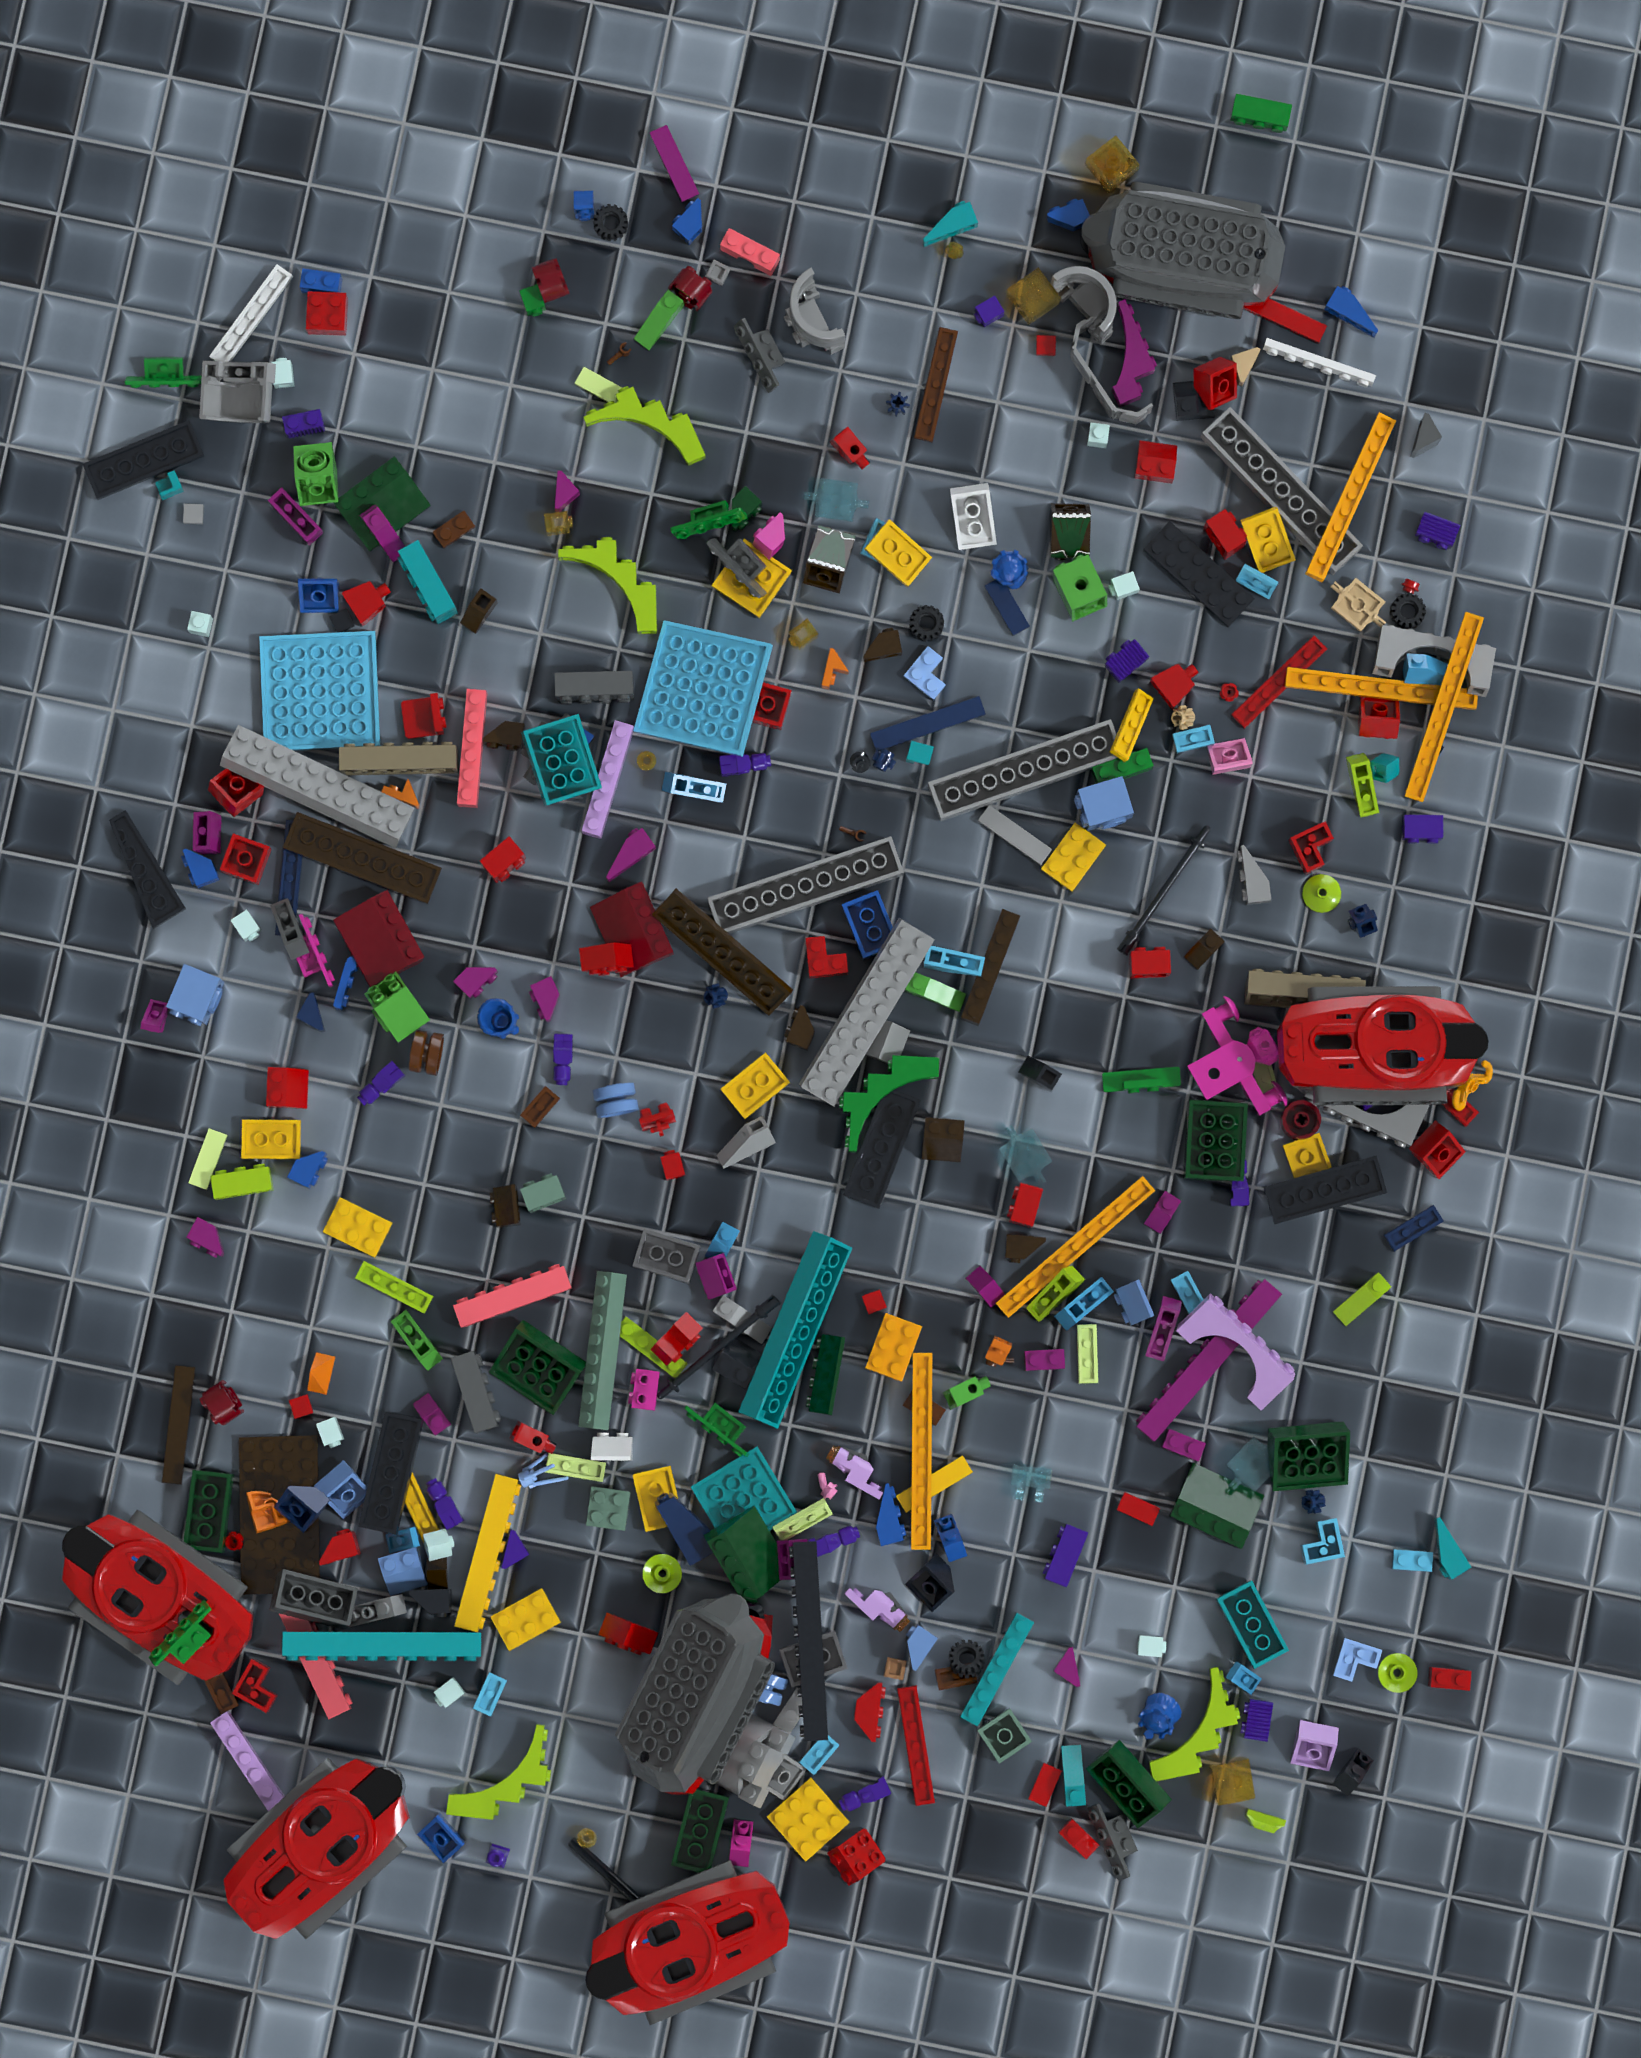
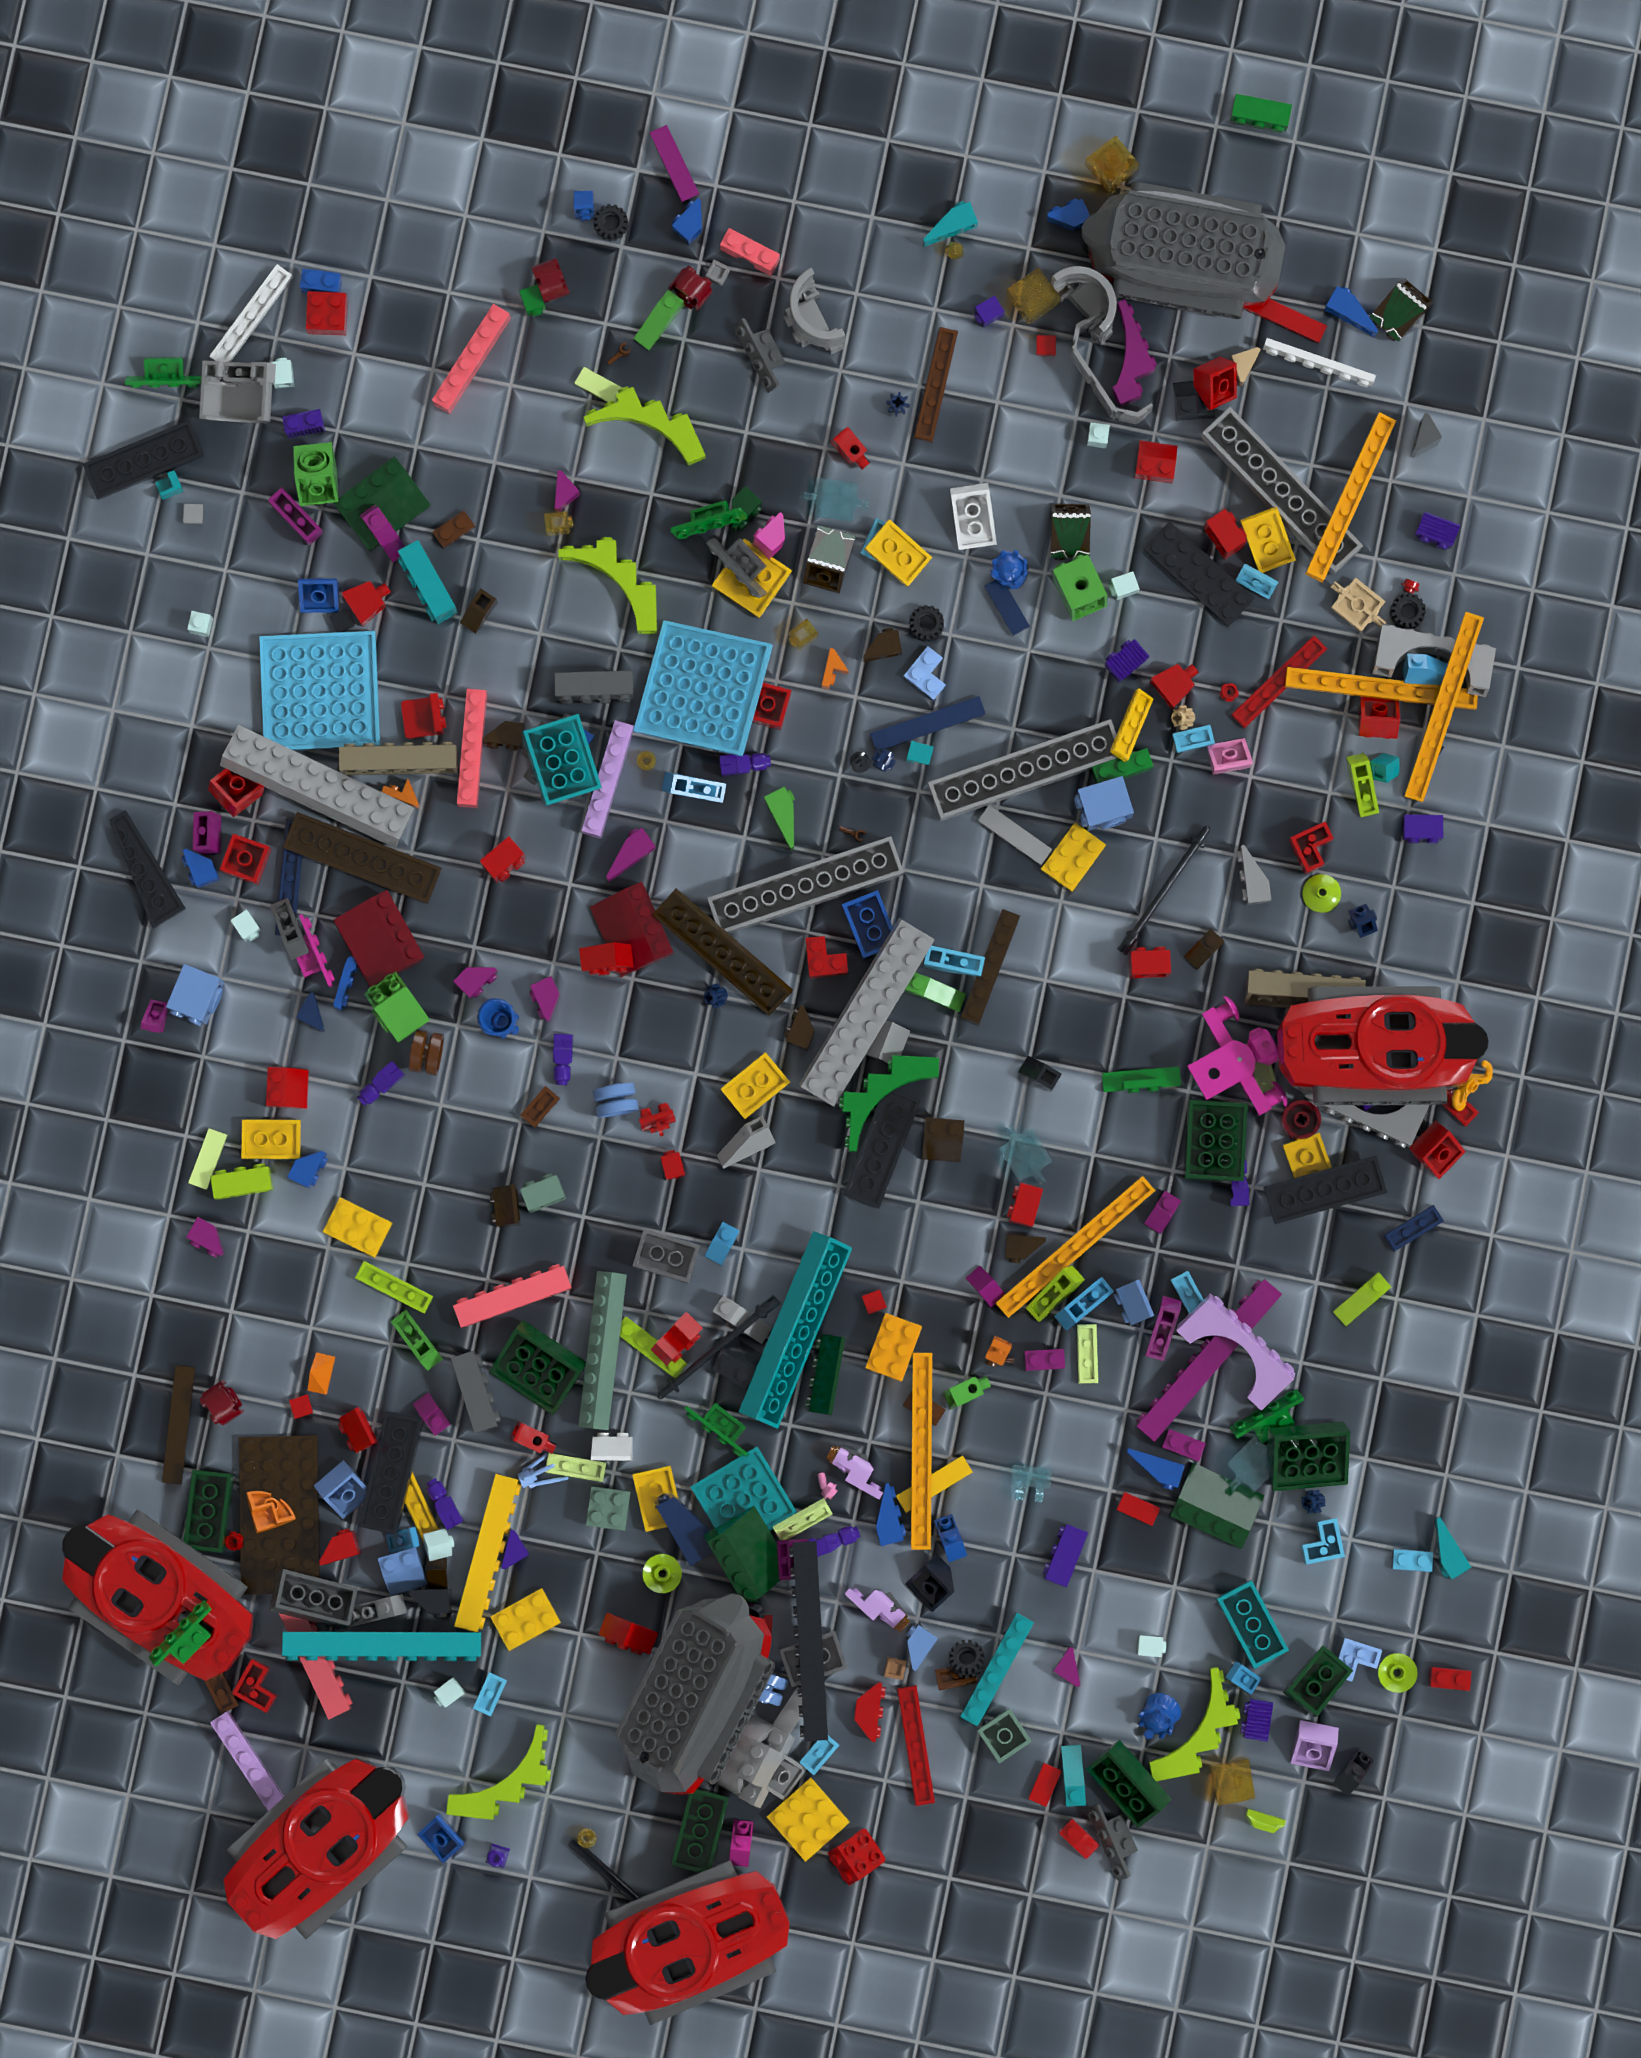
(302, 1505): dark blue slope -> none
(330, 1432): light aqua brick -> none
(358, 1430): none -> red slope
(471, 359): none -> coral brick
(645, 1389): dark pink brick -> none
(715, 1276): magenta brick -> none
(782, 810): none -> bright green slope
(867, 1794): dark purple piece -> none
(1162, 1470): none -> blue slope
(1272, 1416): none -> green bracket
(1318, 1681): none -> dark green slope
(1401, 310): none -> slope

